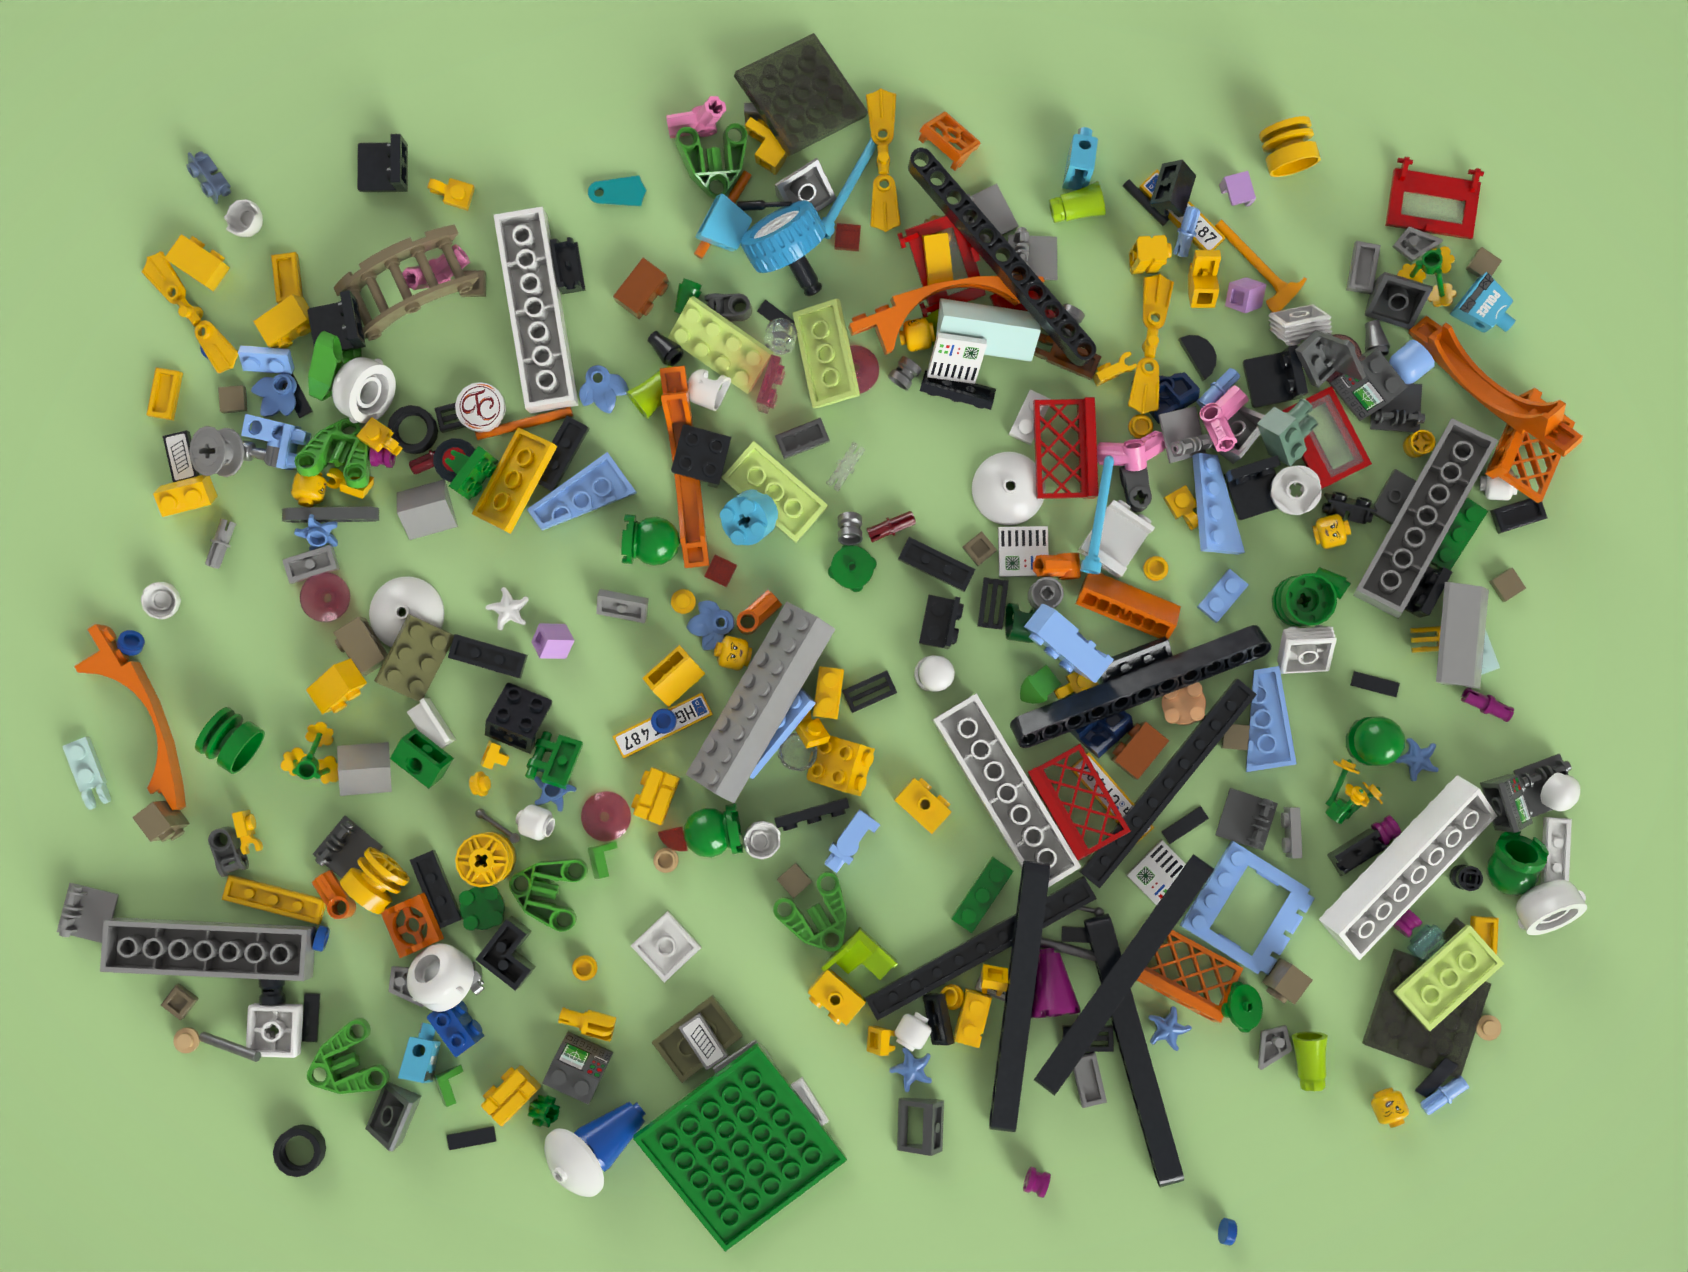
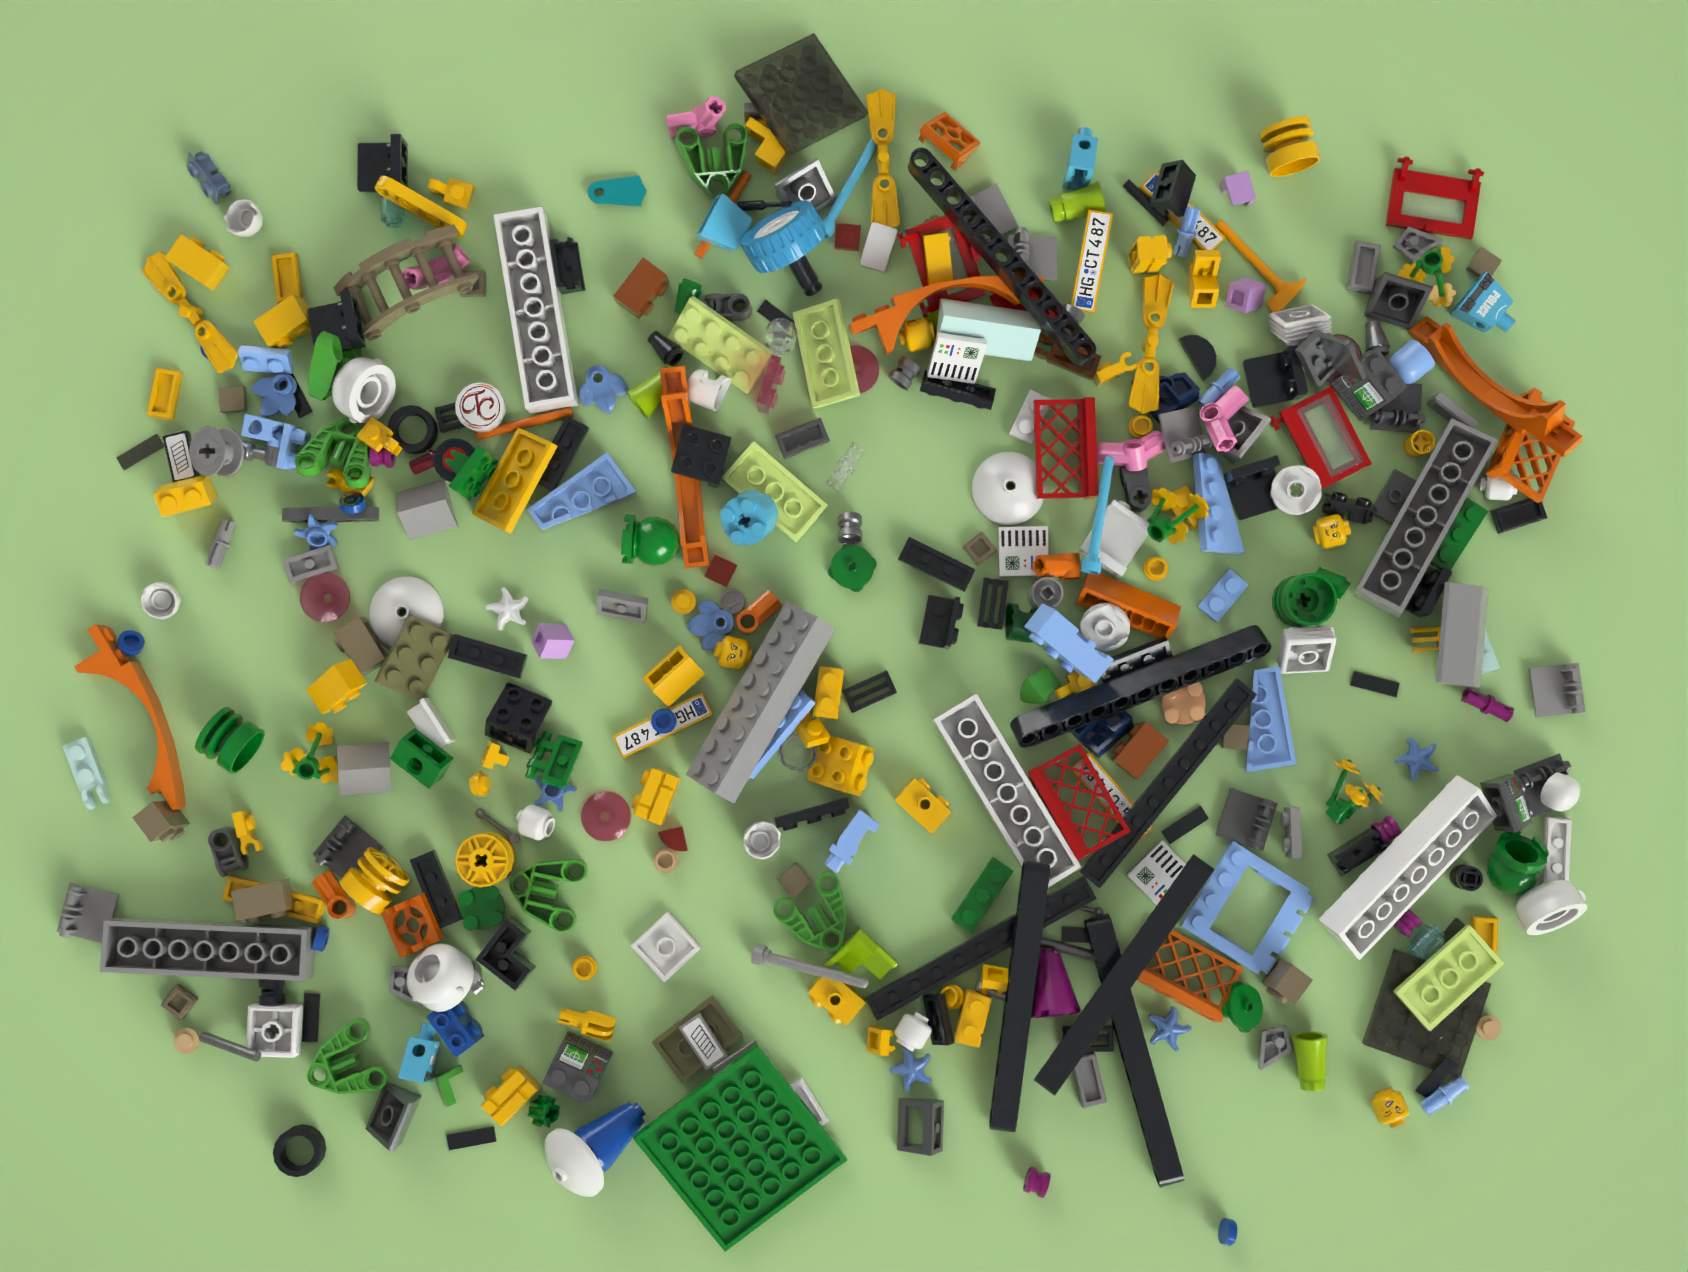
(140, 452): none -> clear smoke window
(262, 900): none -> dark tan brick
(309, 489): yellow head -> none
(352, 503): none -> tile
(392, 214): none -> clear light blue brick
(419, 205): none -> yellow beam
(598, 859): bright green tile -> none
(712, 831): green tile -> none
(732, 601): none -> light grey piece
(762, 955): none -> light grey piece
(878, 246): none -> white sticker
(891, 526): dark red axle -> none
(934, 673): white helmet -> none
(1091, 260): none -> tile
(1105, 626): none -> white tile
(1173, 528): none -> plant
(1285, 432): sand green brick -> none
(1375, 741): green tile -> none
(1449, 410): none -> light grey tile
(1507, 584): dark tan tile -> none
(1557, 690): none -> light grey hinge

